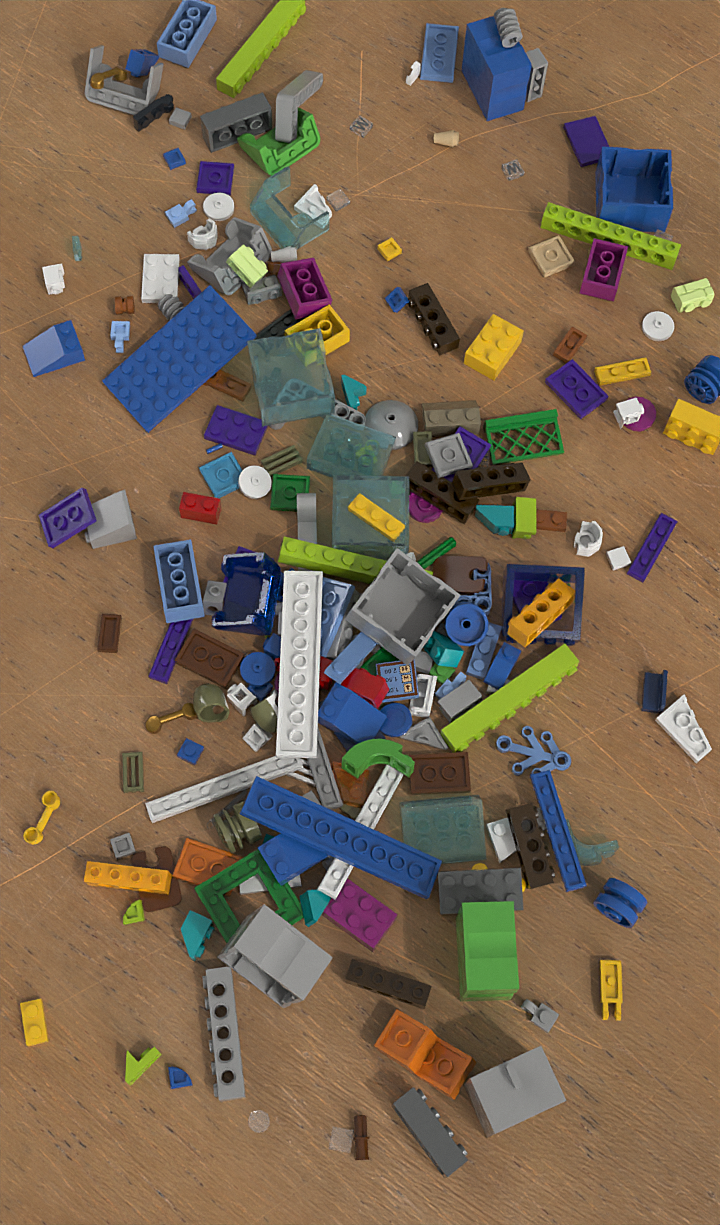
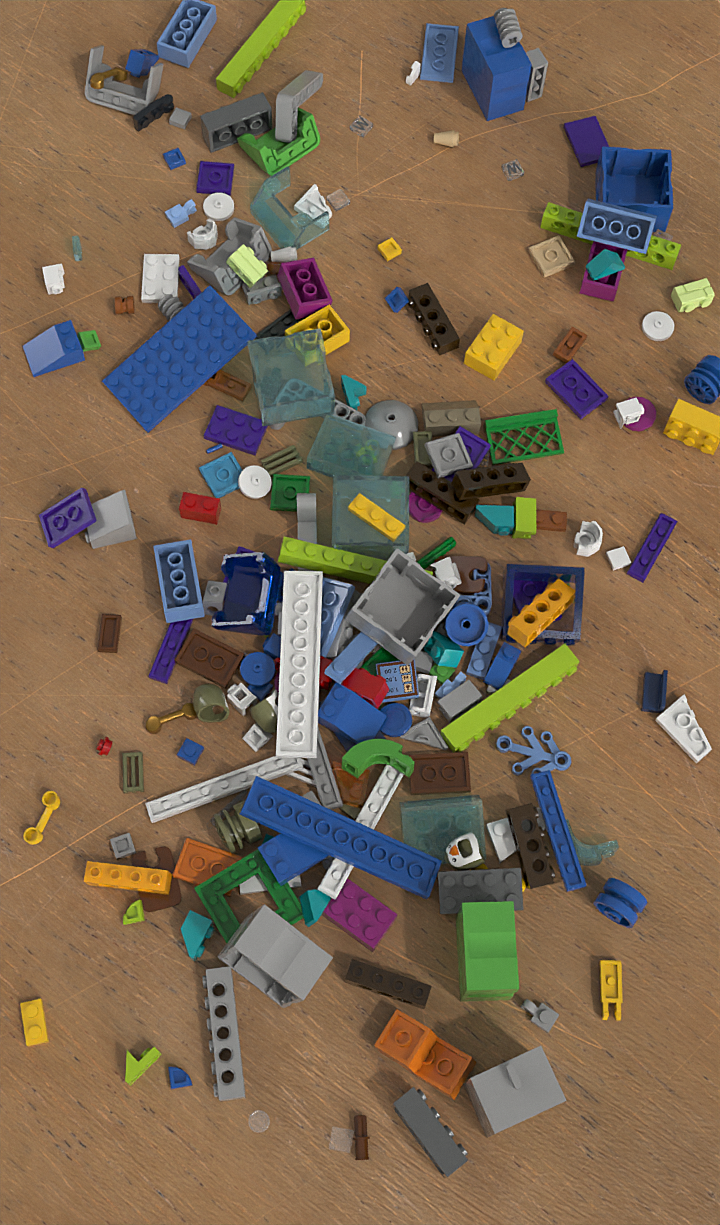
(89, 340): none -> bright green plate
(104, 746): none -> red plate
(119, 332): light blue plate -> none
(447, 572): none -> white window
(464, 853): none -> piece
(604, 264): none -> teal slope
(616, 226): none -> medium blue brick
(622, 371): yellow tile -> none

